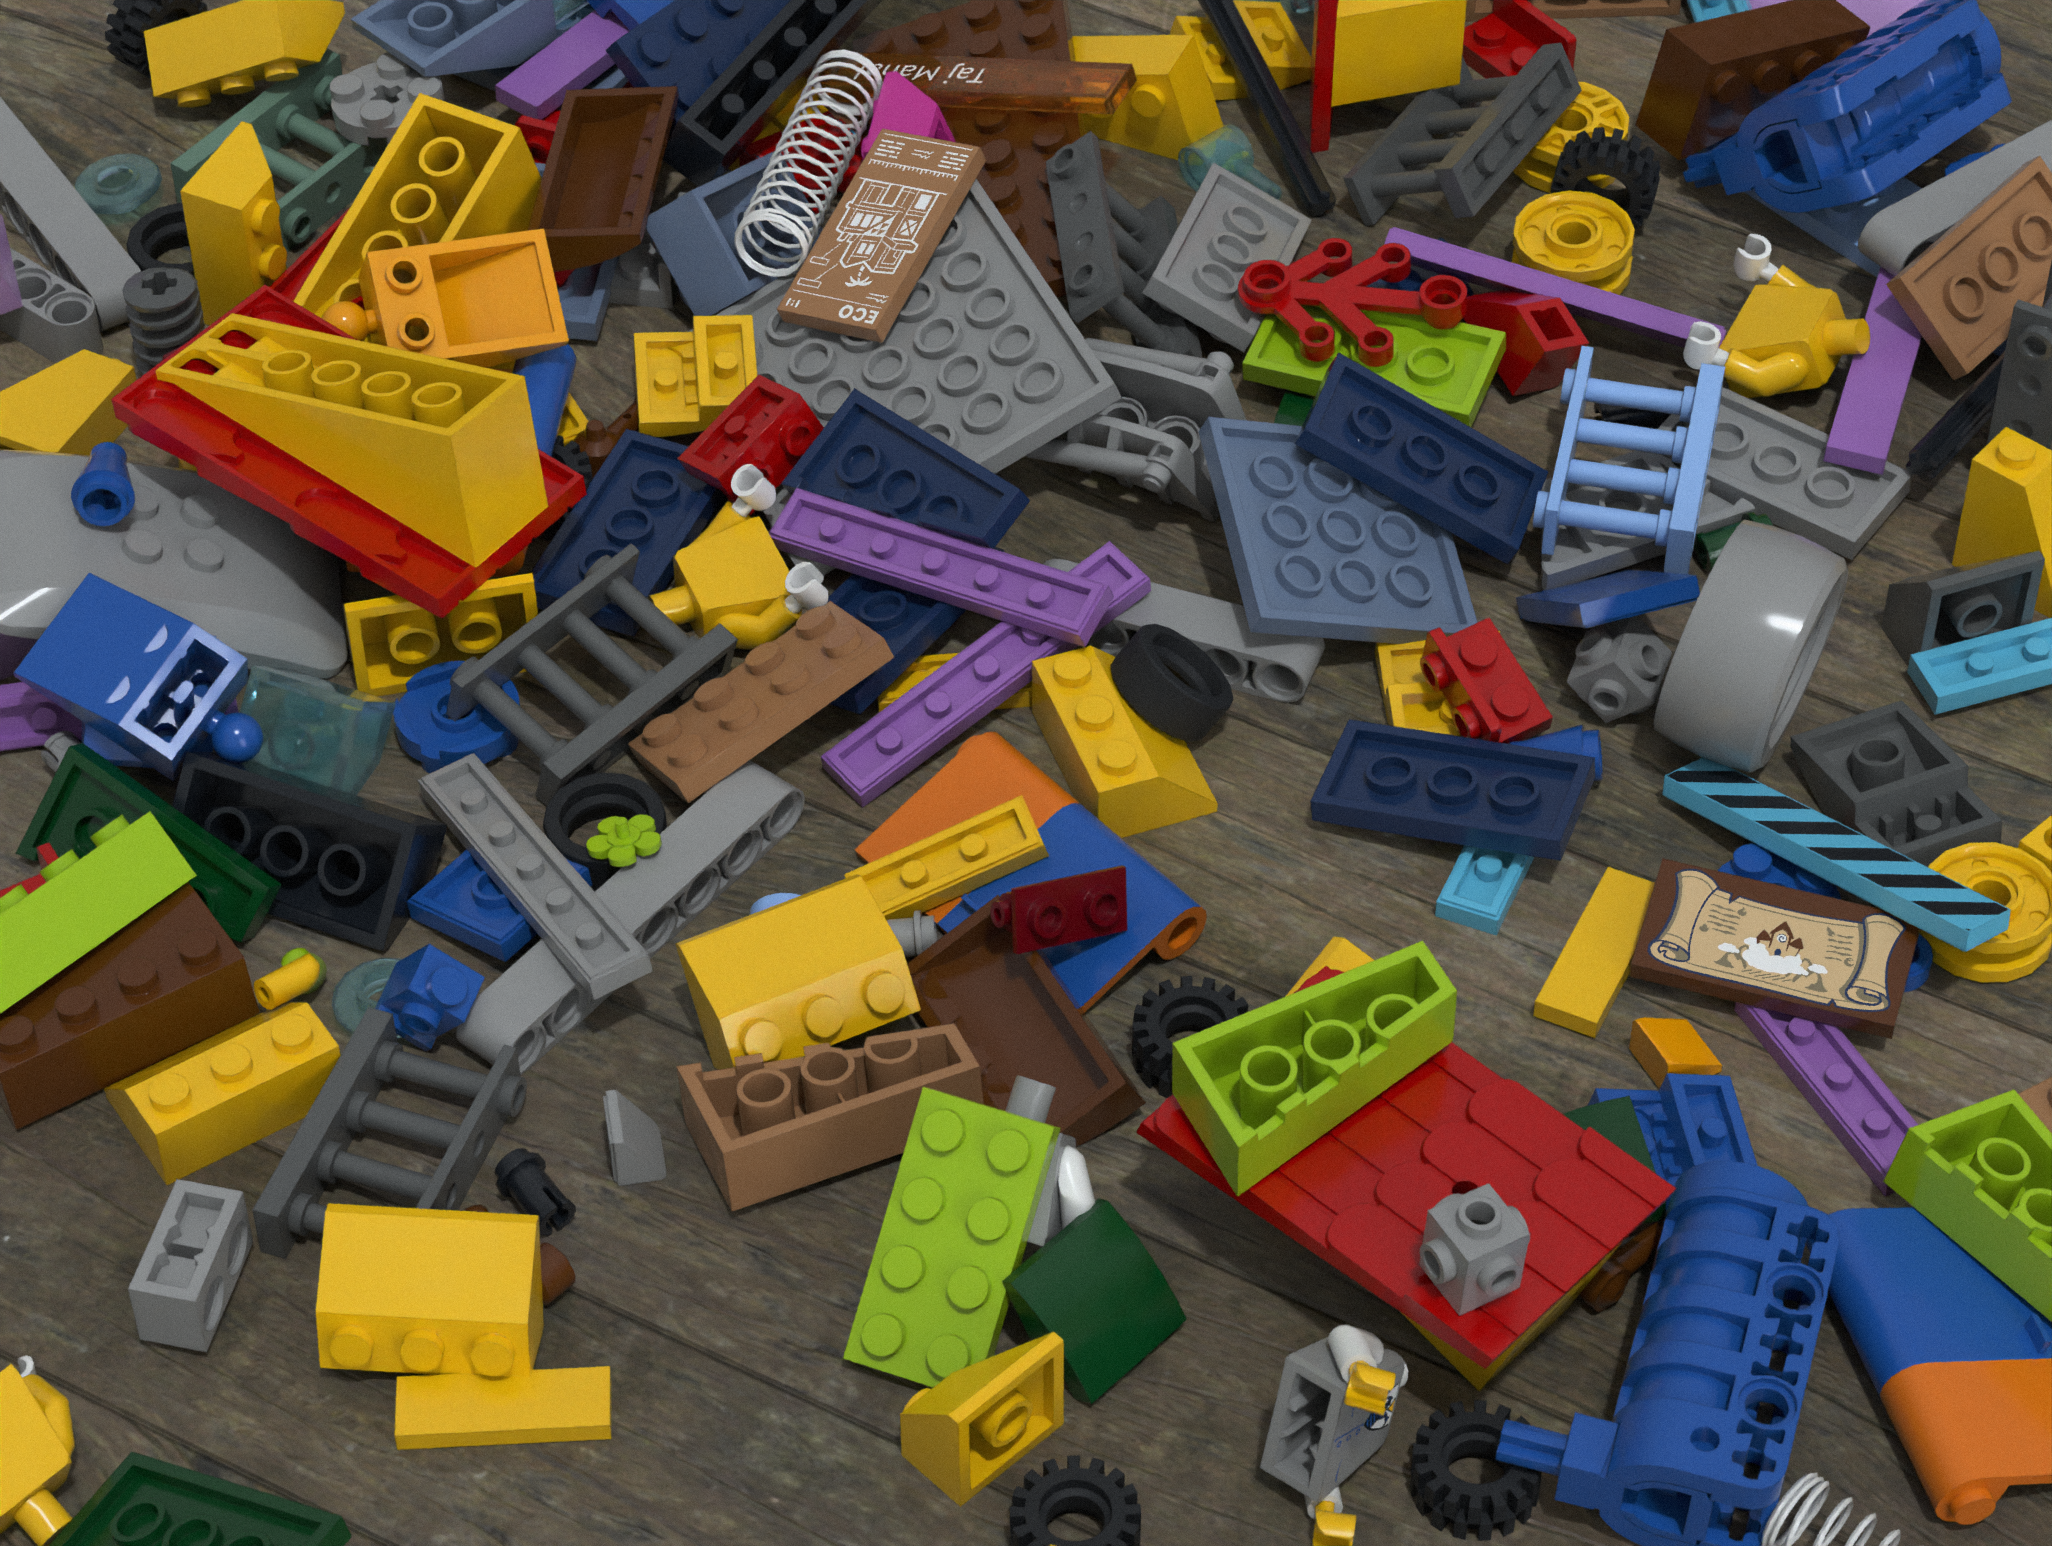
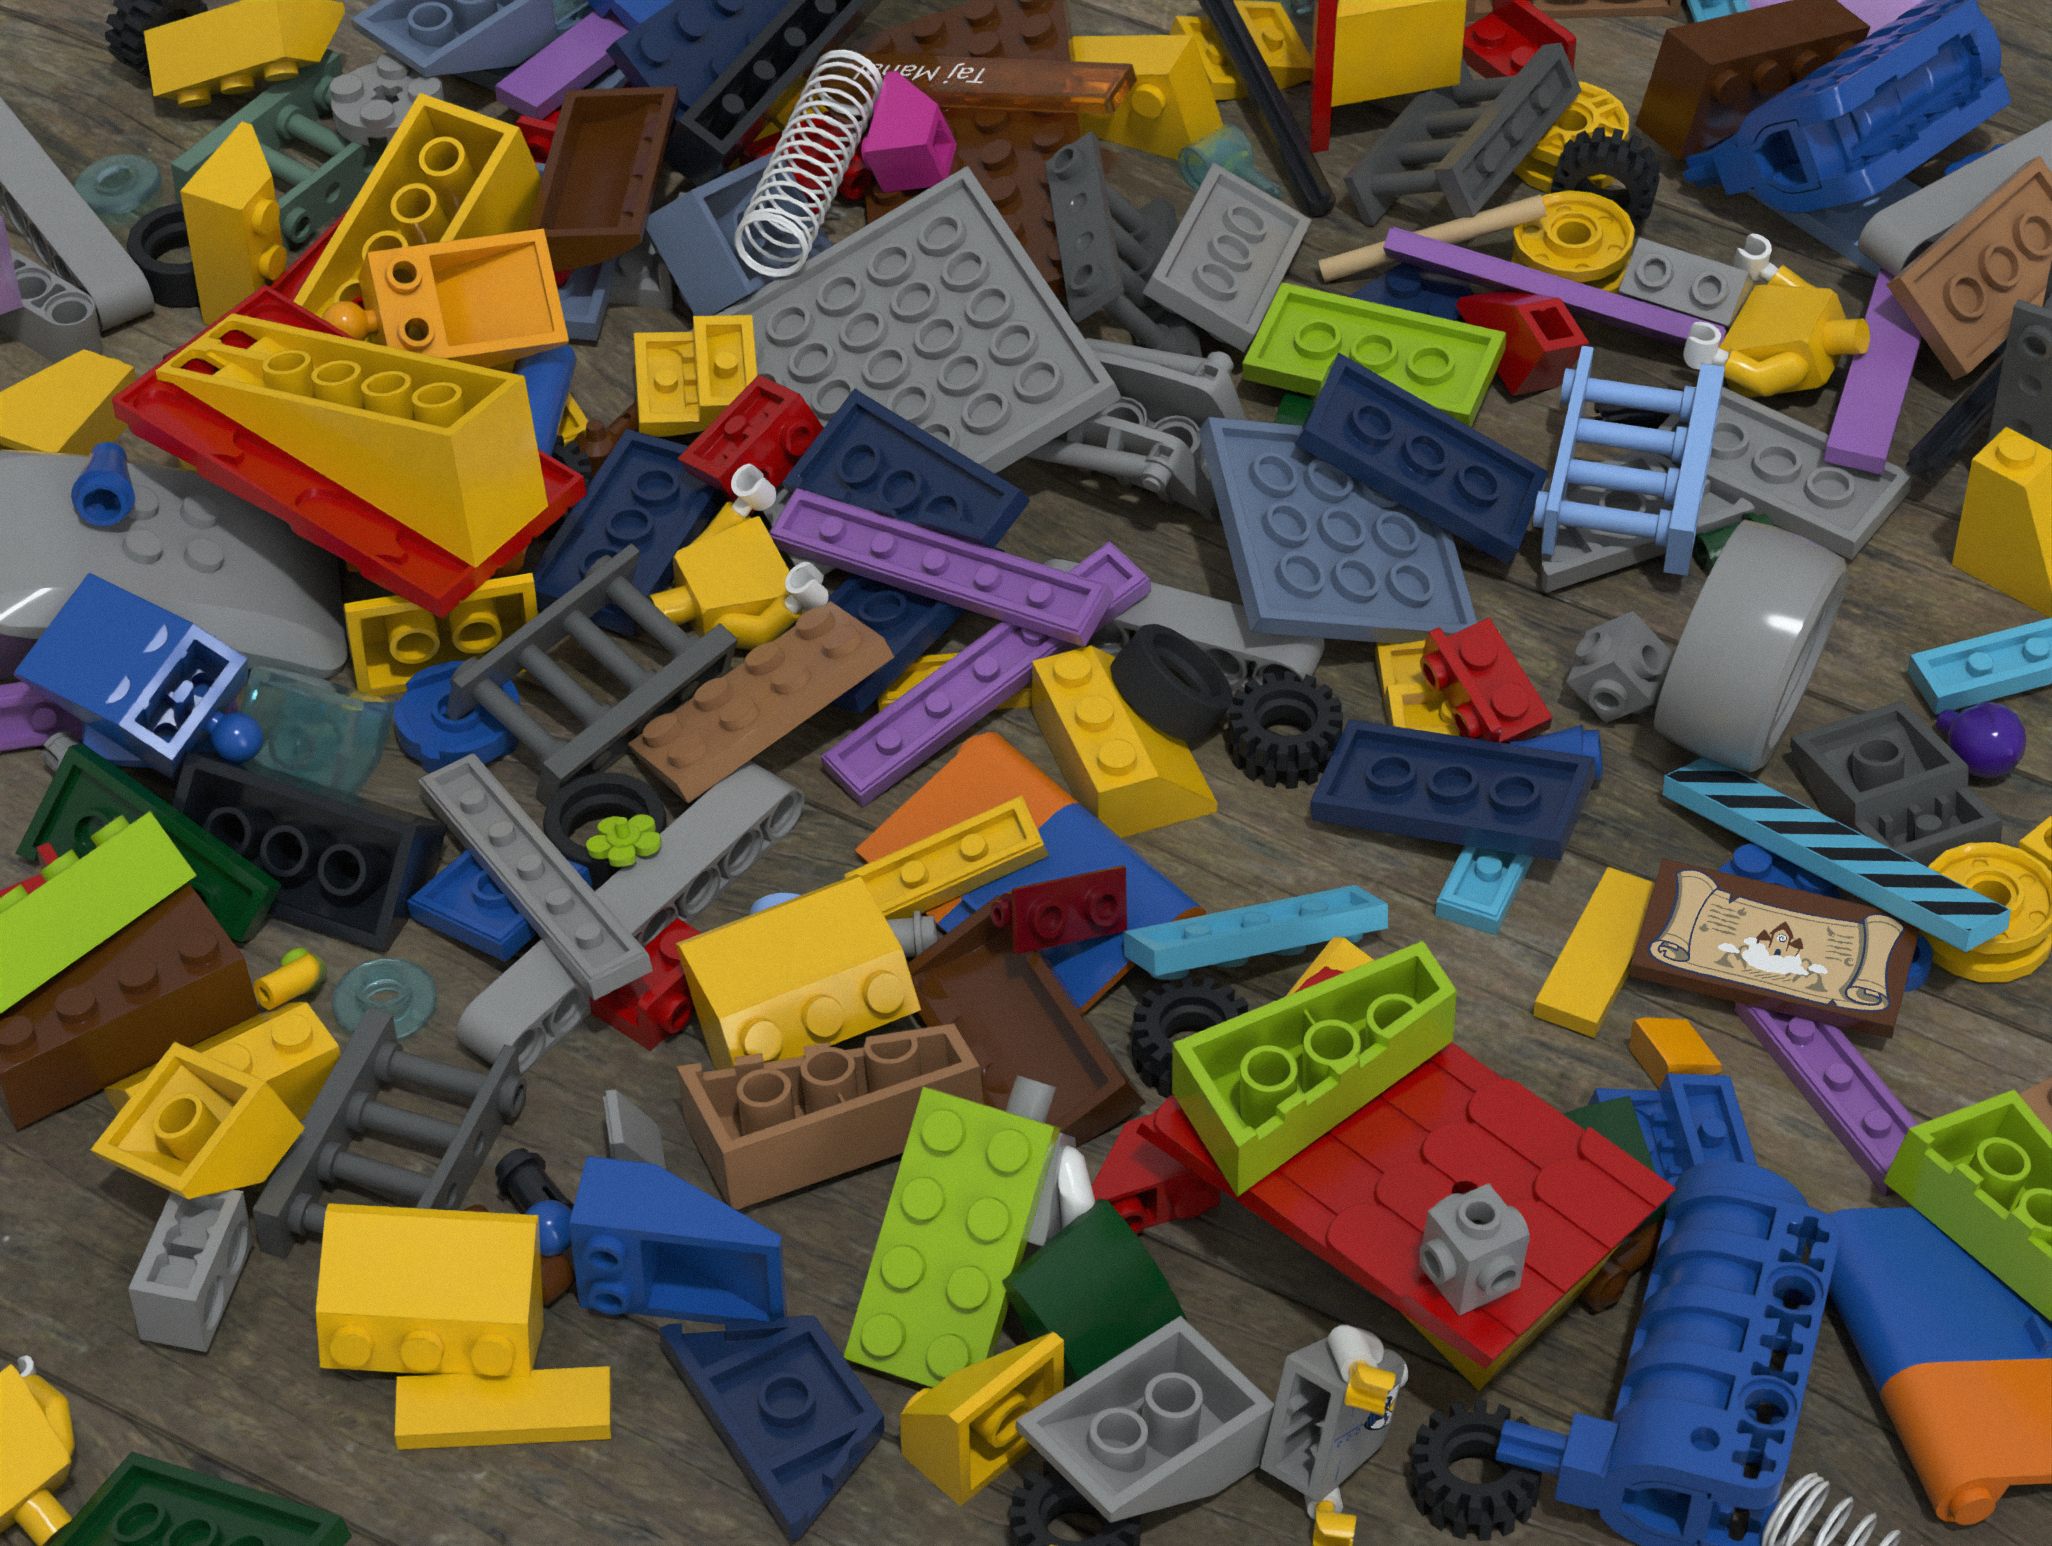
(162, 313): dark grey piece -> none
(199, 1127): none -> yellow slope
(429, 995): blue brick -> none
(657, 1001): none -> red bracket
(663, 1247): none -> blue slope
(781, 1407): none -> dark blue wing
(881, 235): medium nougat tile -> none
(1149, 1184): none -> red slope
(1153, 1425): none -> light grey slope
(1269, 927): none -> medium azure plate
(1282, 289): red plant -> none
(1284, 704): none -> black tyre
(1449, 232): none -> tan bar
(1608, 598): blue tile -> none
(1686, 283): none -> light grey brick
(1962, 603): dark grey slope -> none
(1985, 738): none -> dark purple piece

